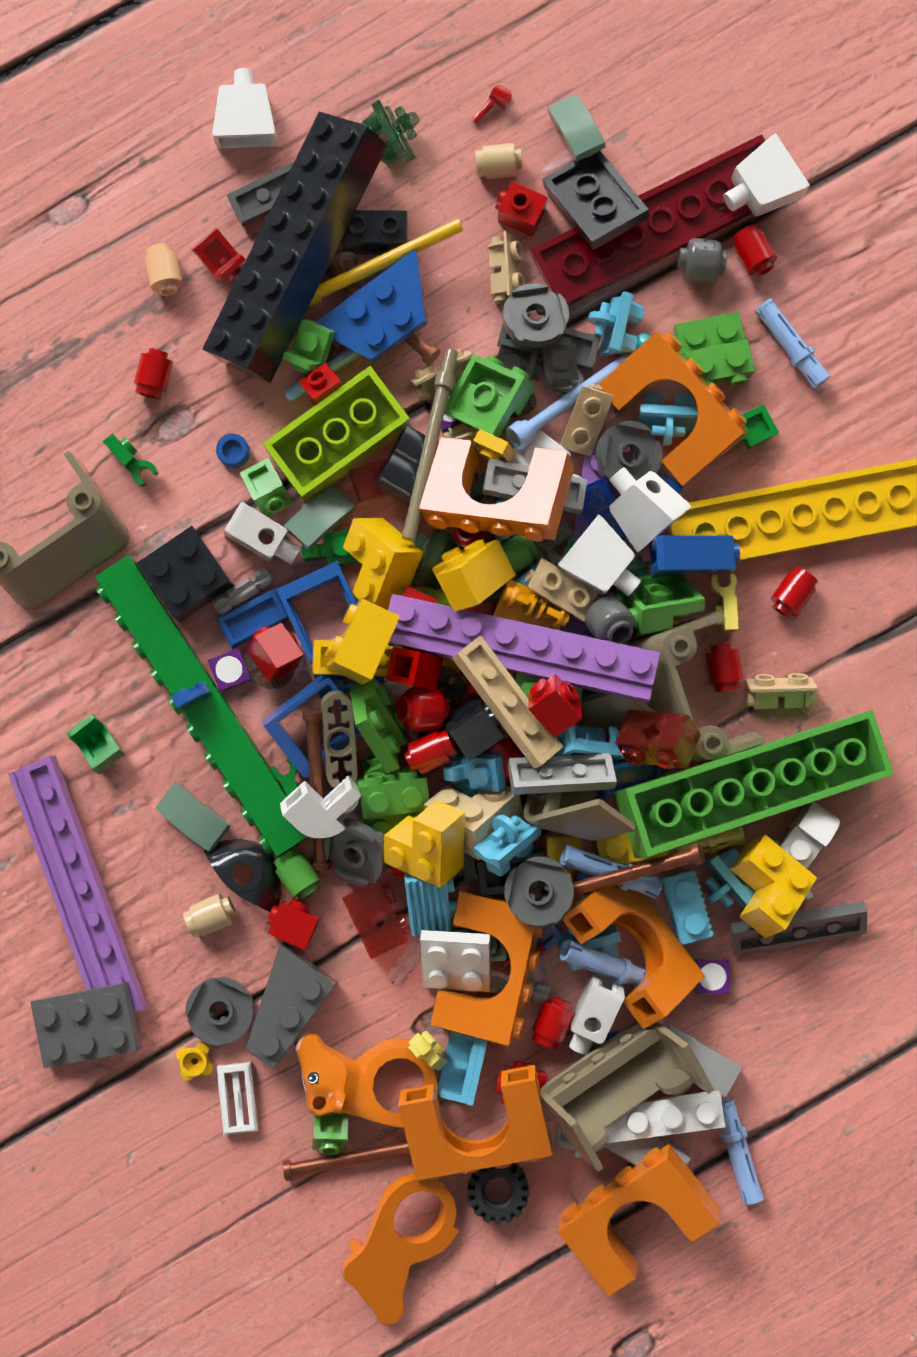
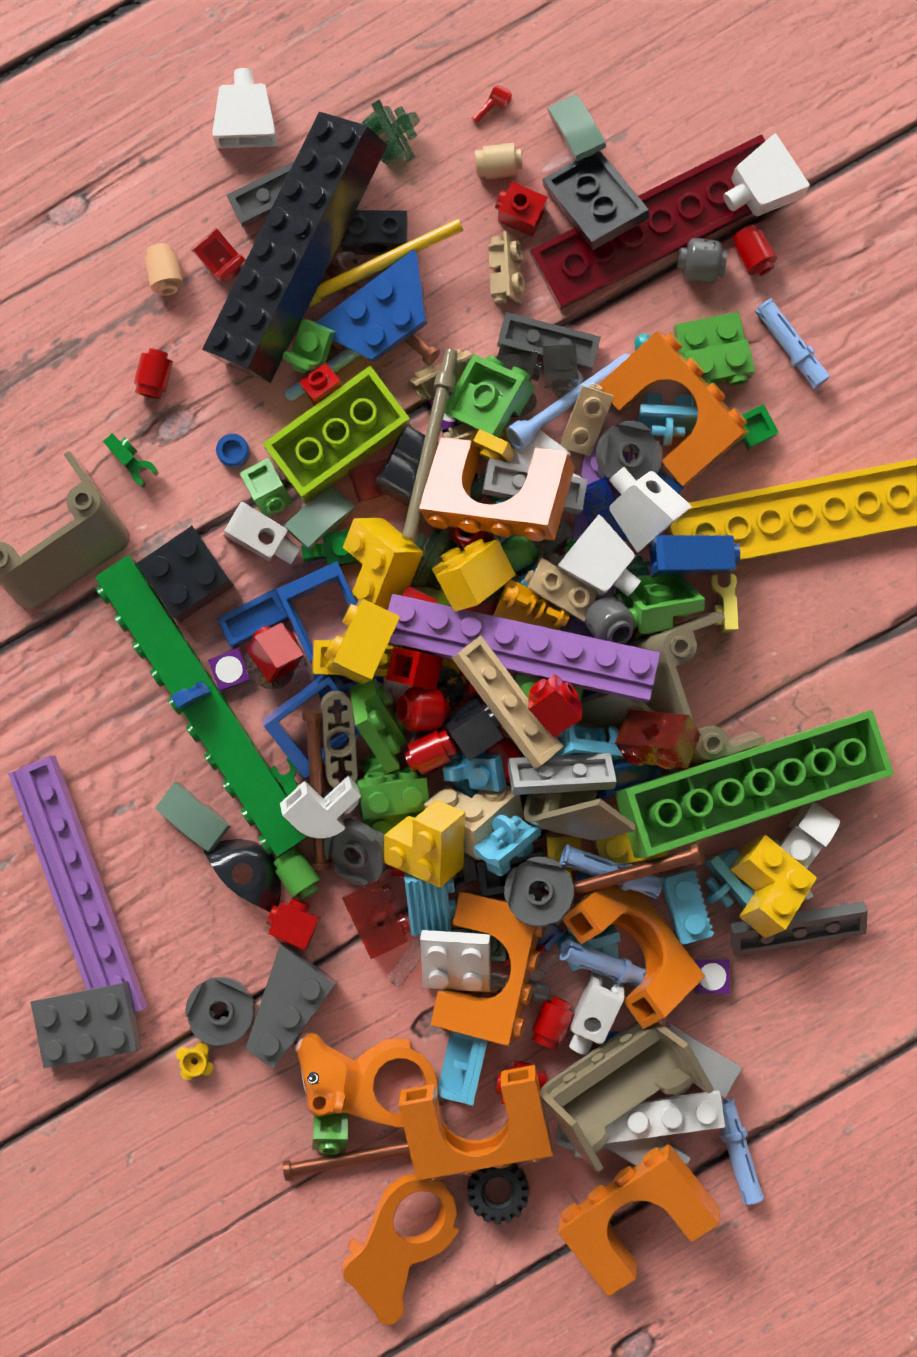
(96, 743): green bracket -> none
(209, 915): tan brick -> none
(224, 1101): white tile -> none
(243, 591): light grey axle -> none
(429, 1049): light yellow plate -> none
(533, 333): plate -> none
(612, 322): medium azure hips -> none
(718, 841): light yellow pin -> none
(724, 667): red brick -> none
(794, 592): red brick -> none
(796, 691): tan hinge -> none

